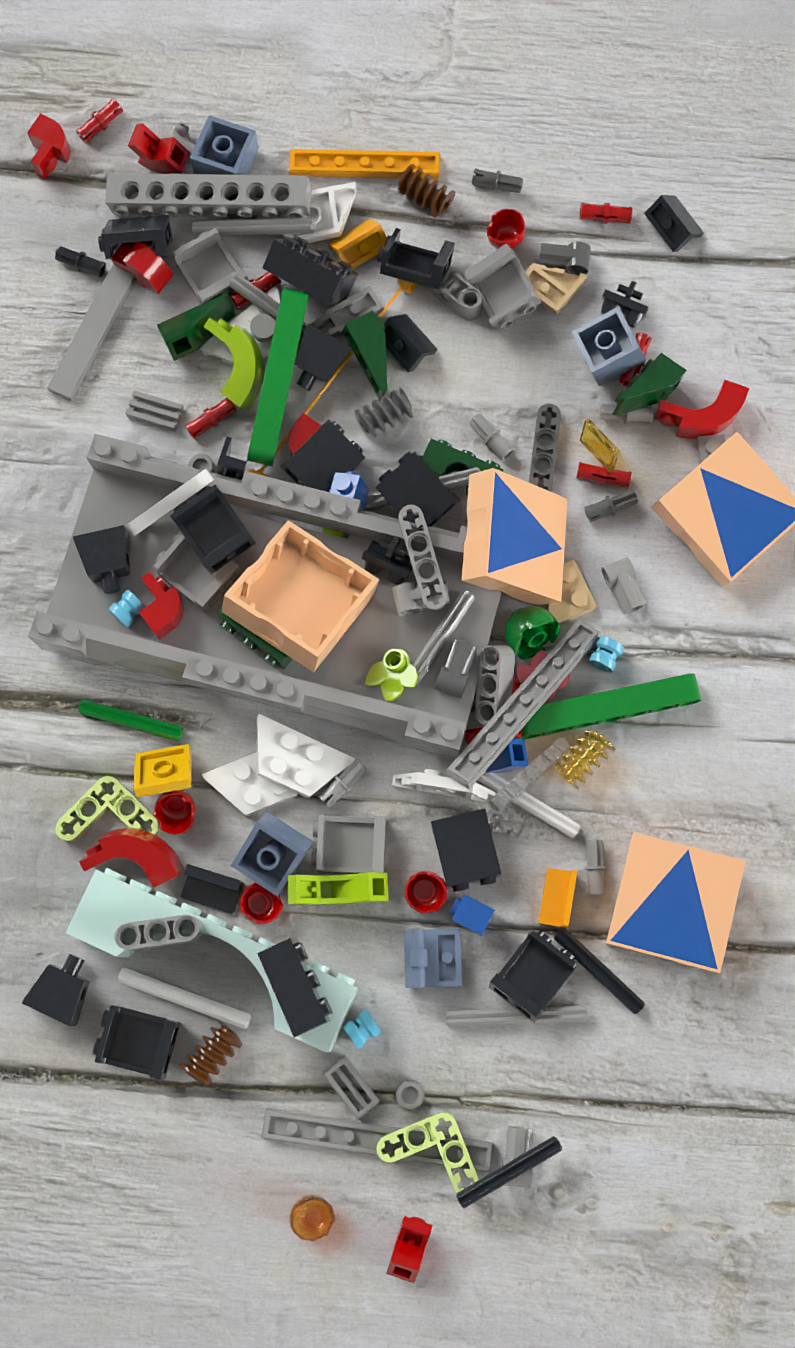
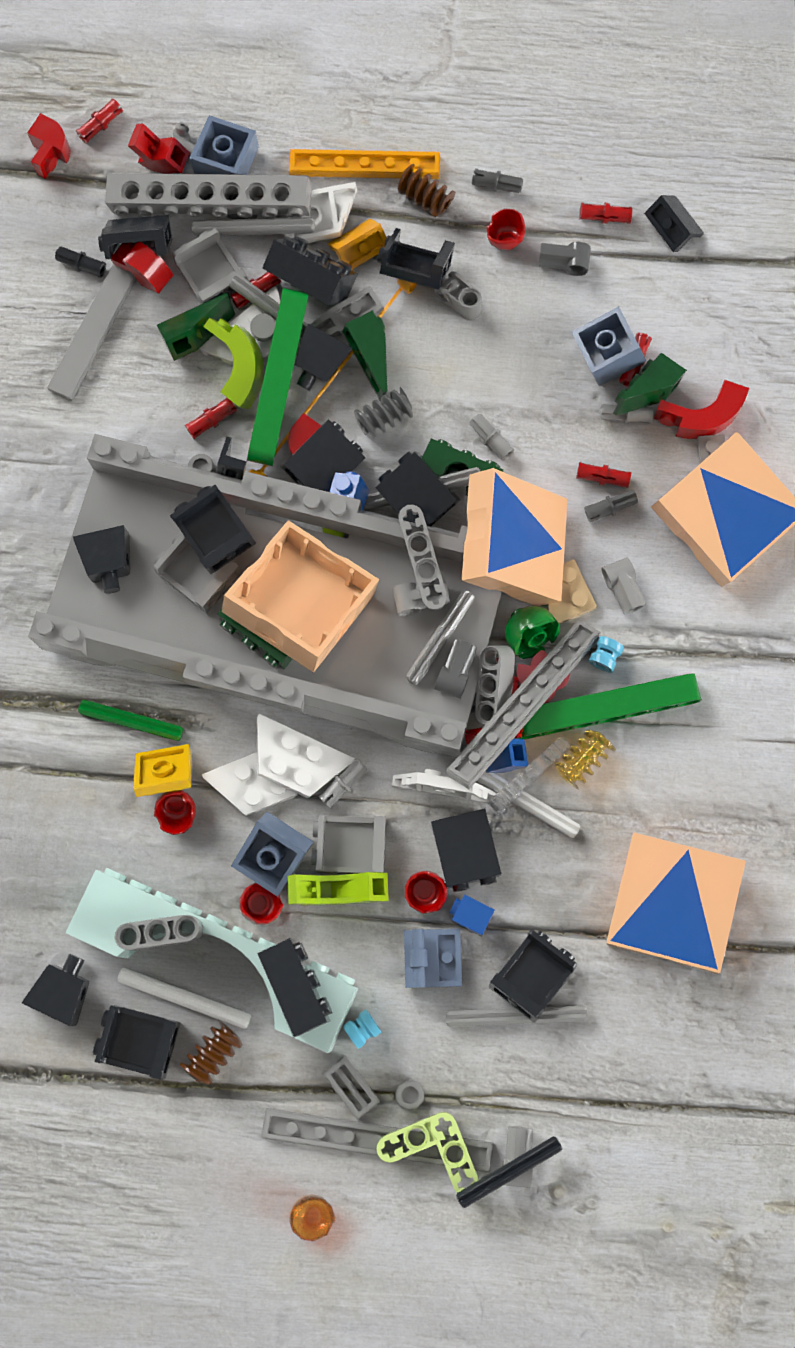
(111, 801): yellowish green beam -> none
(126, 608): medium azure wheel -> none
(134, 403): light grey tile -> none
(142, 847): red arch -> none
(166, 611): red brick -> none
(169, 502): white beam -> none
(211, 889): black panel -> none
(389, 558): black hips -> none
(391, 677): lime plate -> none
(407, 341): black panel -> none
(409, 1248): red brick -> none
(503, 287): light grey panel -> none
(545, 453): dark grey beam -> none
(554, 286): tan wing -> none
(557, 897): light orange panel -> none
(595, 867): light grey axle -> none
(599, 445): clear yellow slope -> none
(599, 971): black axle -> none
(635, 309): black hips -> none

